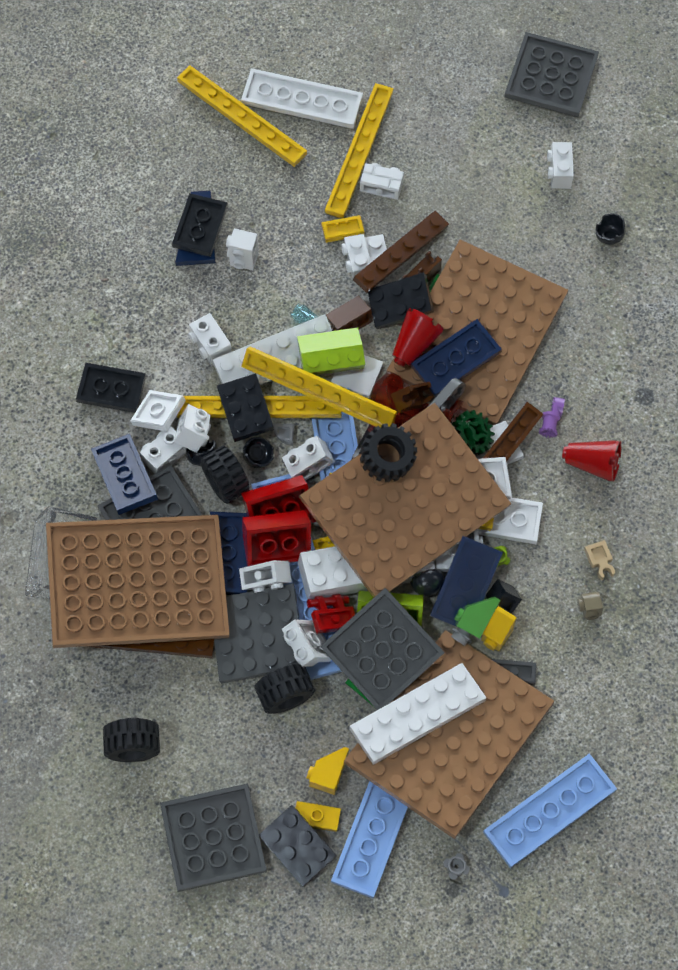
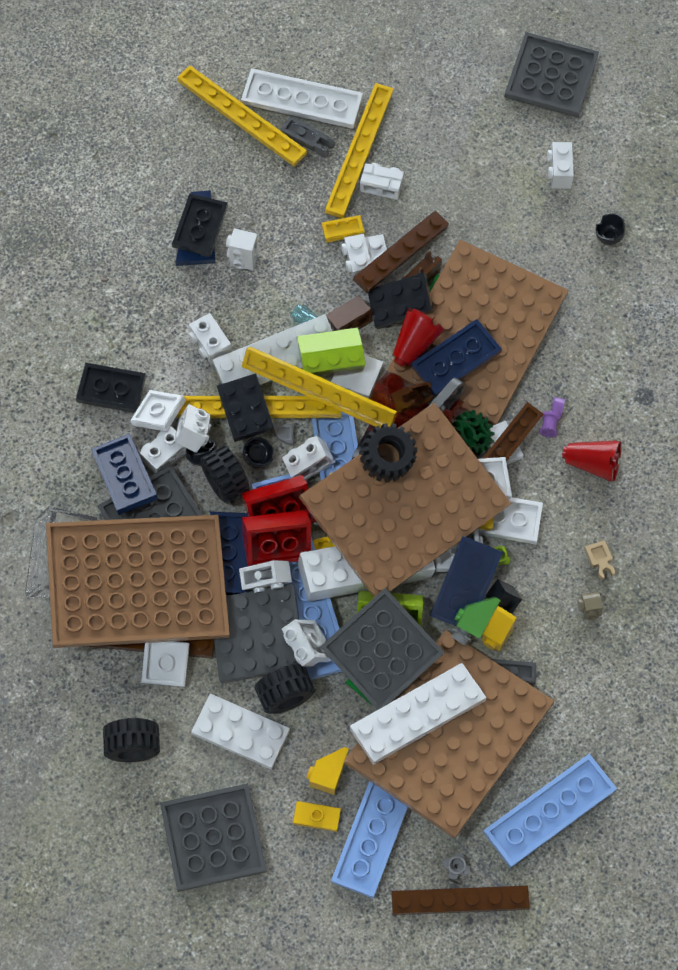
(165, 663): none -> white tile
(240, 731): none -> white plate
(297, 845): black plate -> none
(307, 136): none -> dark grey hinge
(331, 619): red plate -> none
(428, 582): black hair -> none
(460, 900): none -> reddish brown plate

